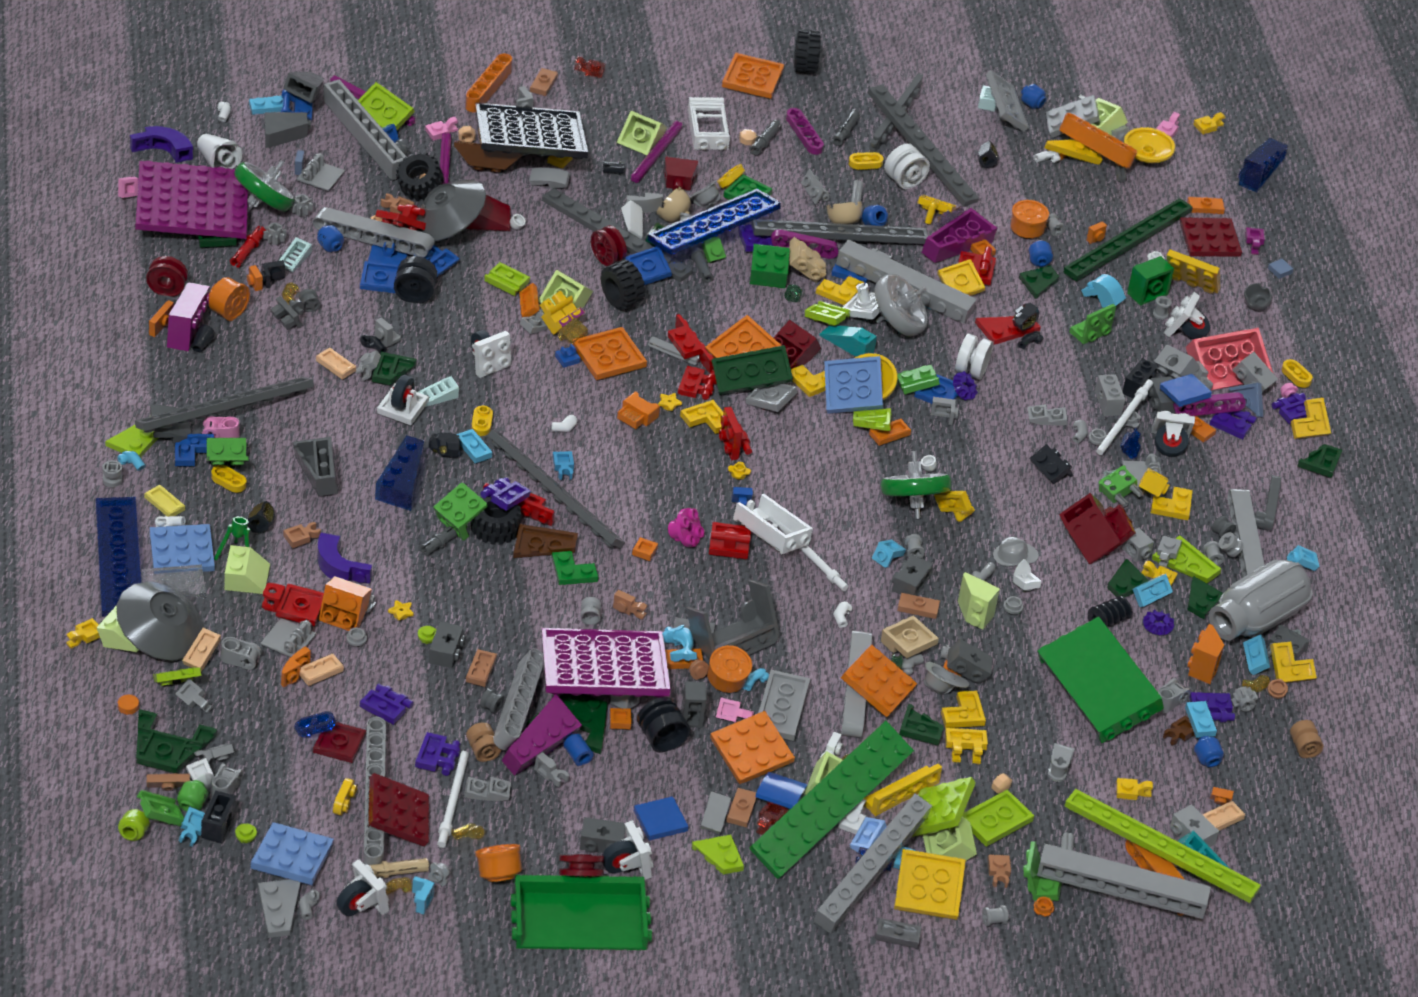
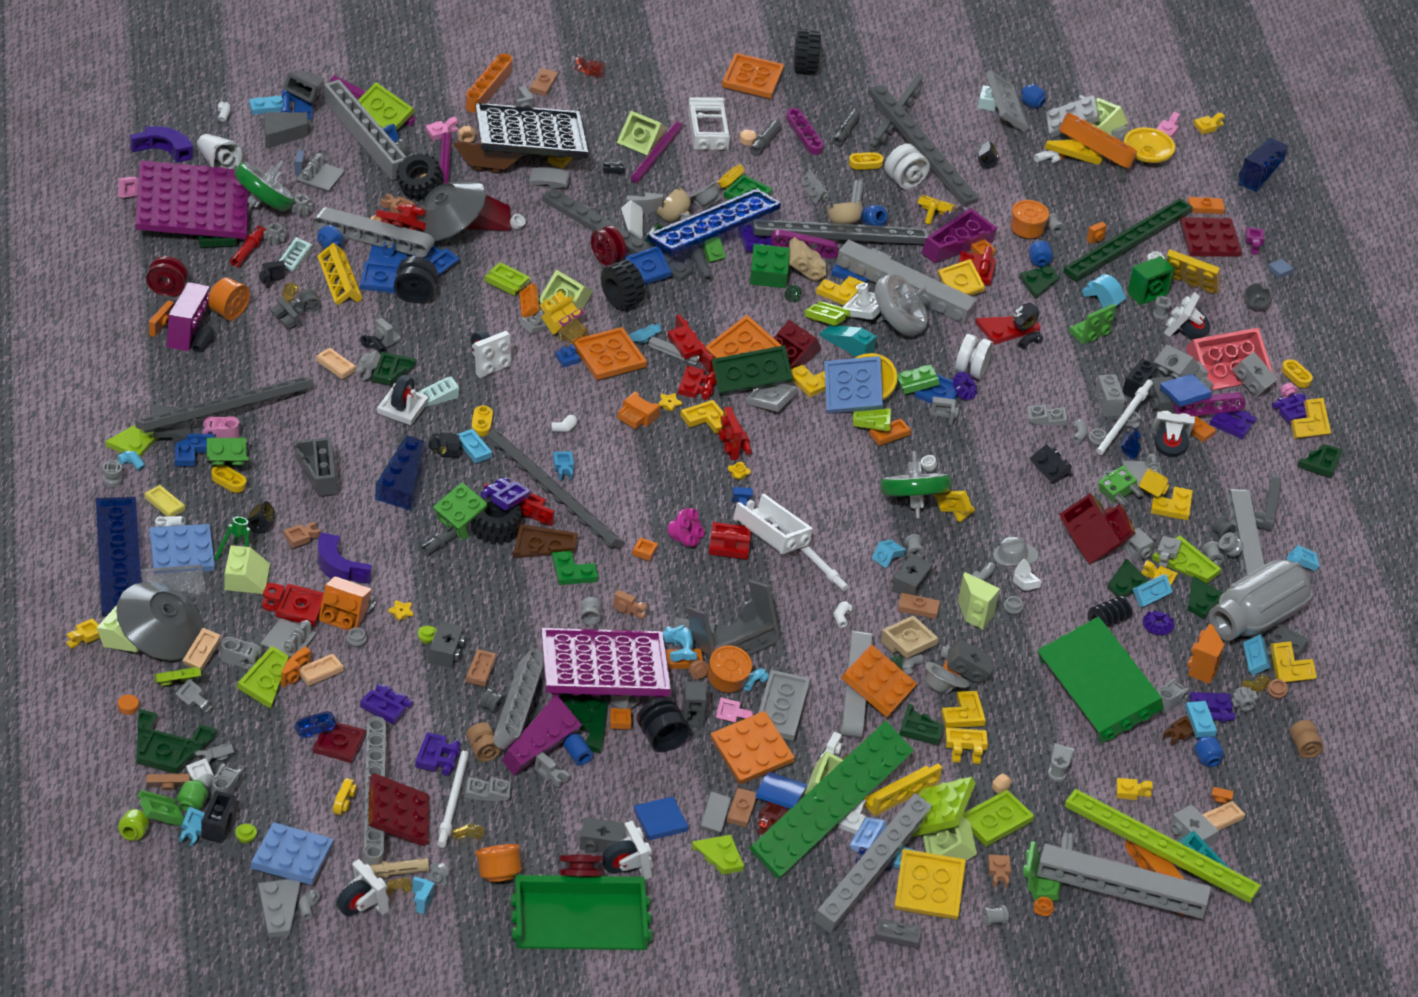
(255, 278): orange plate -> none
(264, 677): none -> lime wing
(343, 270): none -> yellow fence
(643, 334): none -> medium azure plate
(680, 173): dark red torso -> none
(1252, 395): sand blue tile -> none

